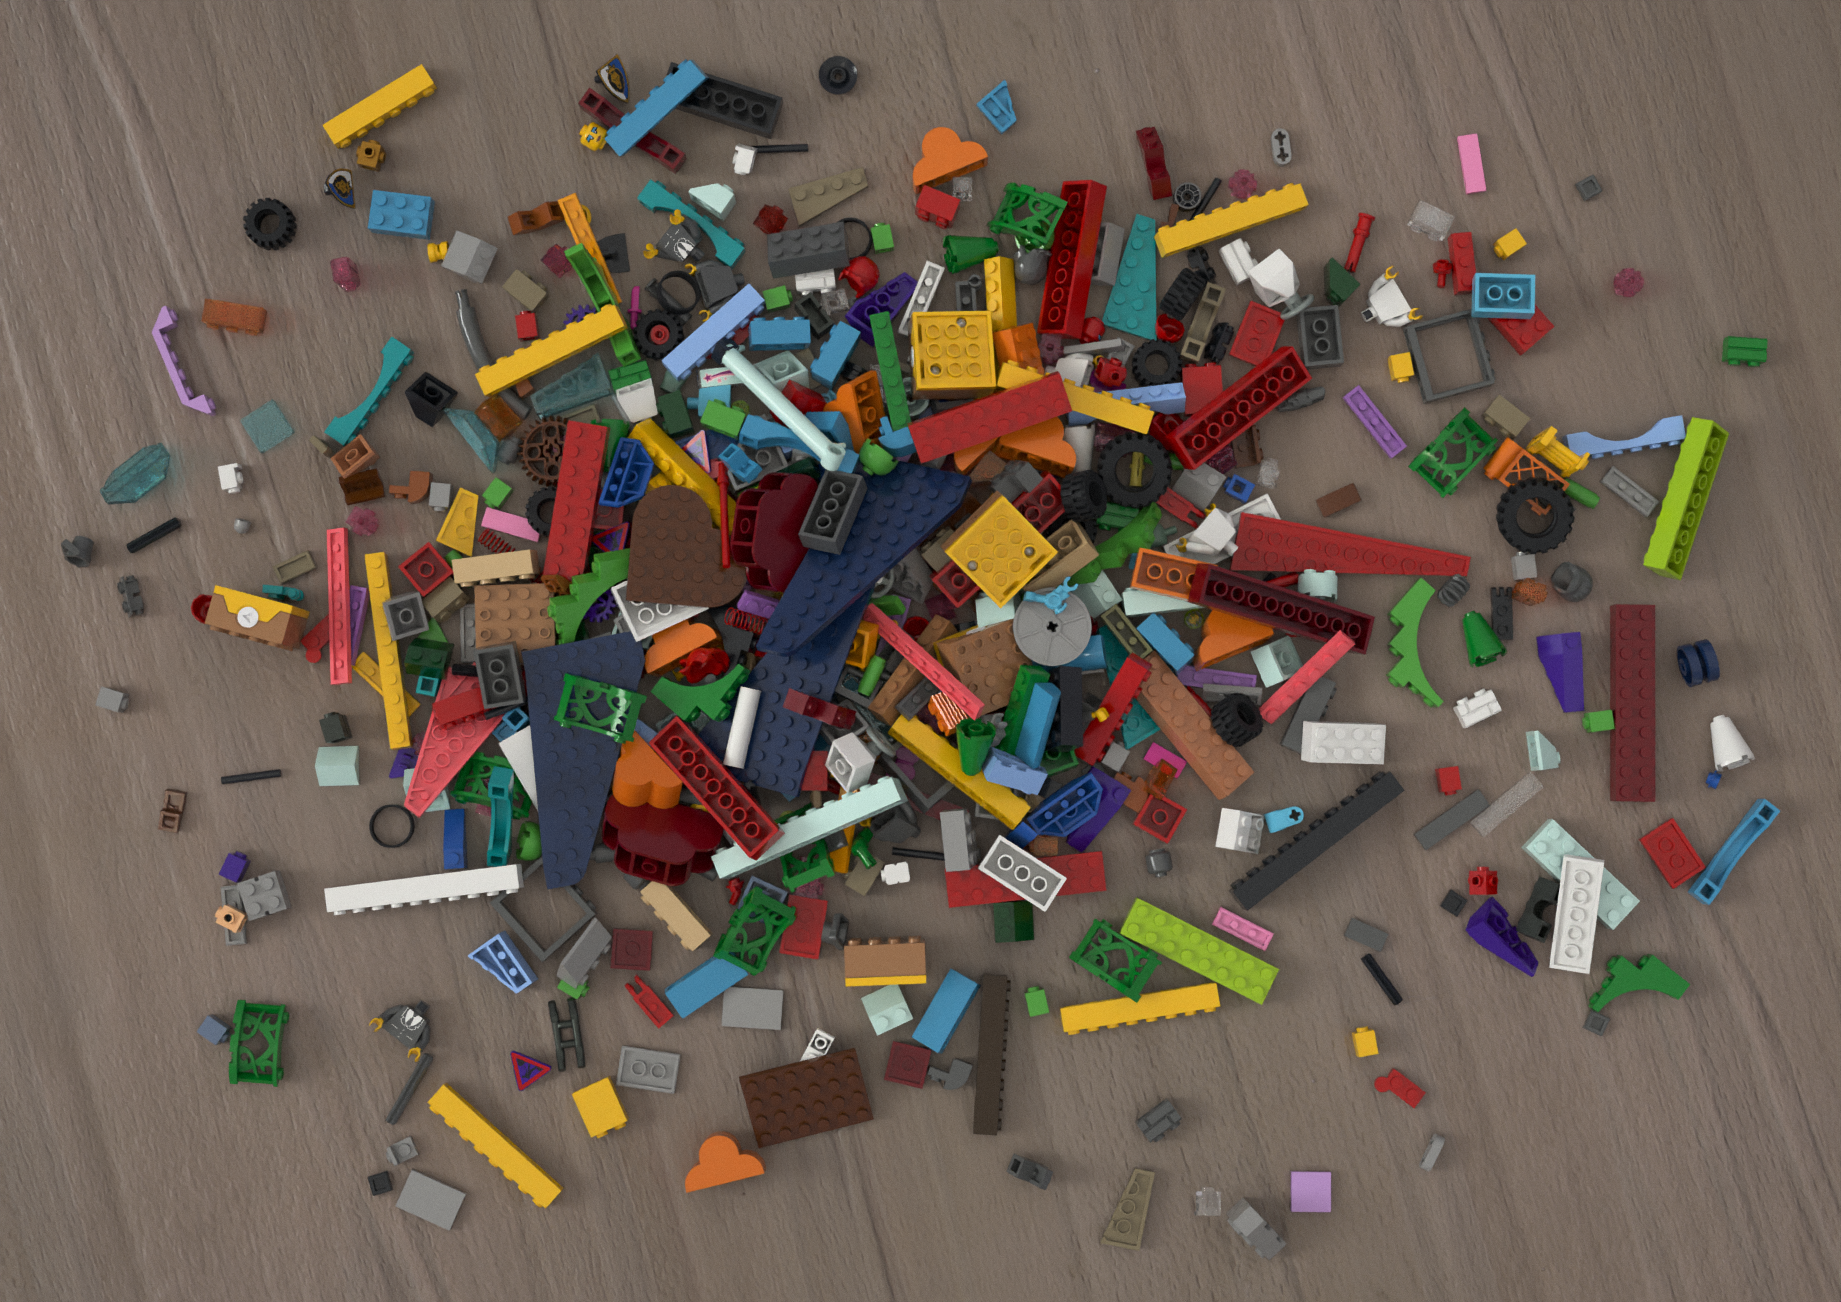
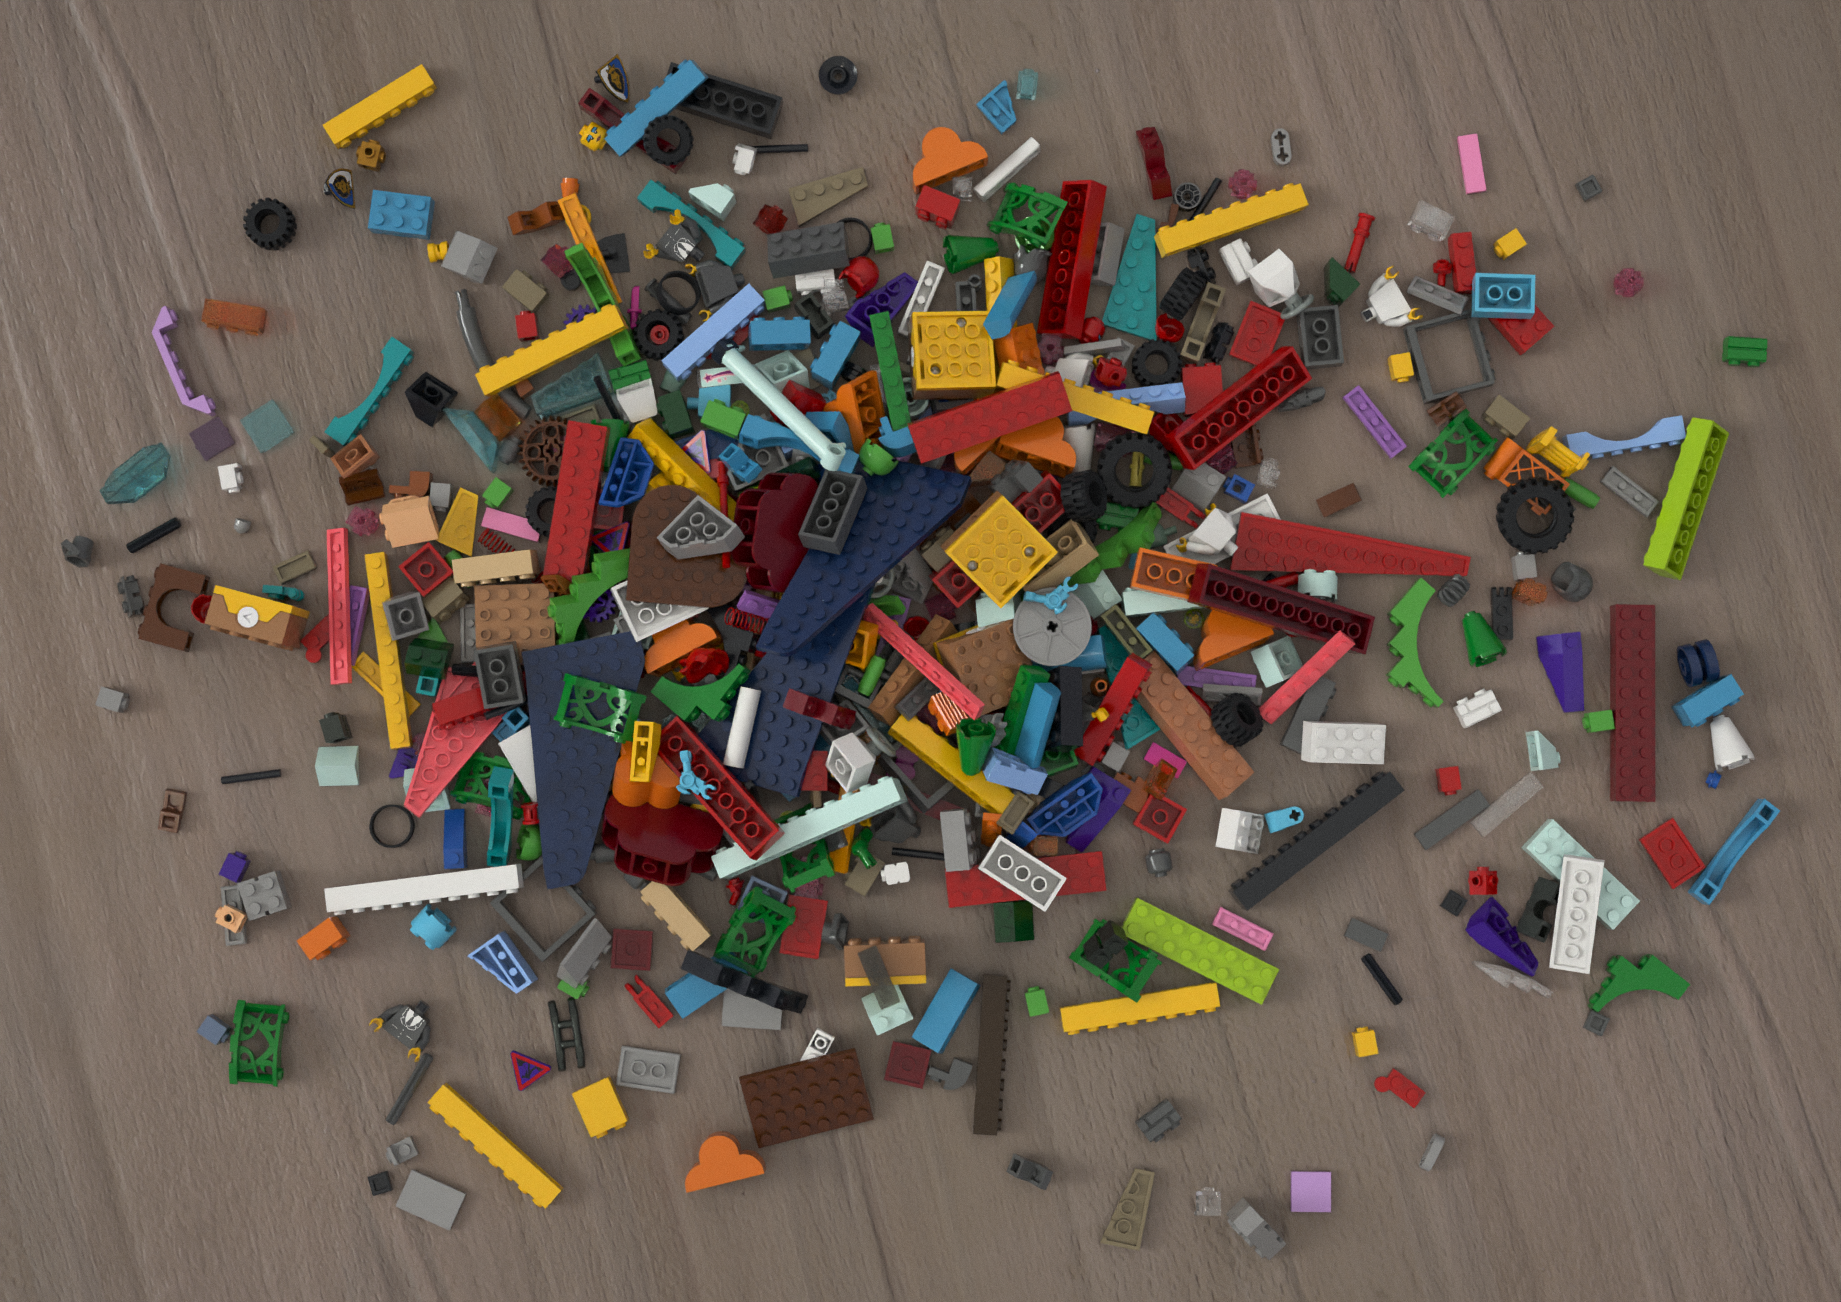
(154, 626): none -> reddish brown arch
(212, 438): none -> clear purple piece
(323, 938): none -> orange brick
(345, 273): clear pink brick -> none
(409, 521): none -> light nougat brick
(432, 927): none -> medium azure brick
(530, 813): none -> red bush
(569, 186): none -> orange cone
(571, 280): none -> black tile
(606, 397): none -> black bar
(644, 750): none -> yellow slope
(685, 143): none -> black tyre
(689, 780): none -> medium azure piece
(700, 532): none -> light grey brick
(743, 983): none -> black arch
(832, 293): none -> clear brick
(878, 976): none -> clear smoke brick
(990, 829): none -> orange plate
(1007, 169): none -> white brick
(1009, 304): none -> dark azure brick
(1015, 812): none -> dark tan tile
(1027, 84): none -> clear light blue brick
(1094, 689): none -> orange cone
(1113, 941): none -> pearl dark grey piece
(1437, 295): none -> light grey tile
(1447, 408): none -> reddish brown hips
(1506, 977): none -> clear slope
(1707, 701): none -> dark azure brick

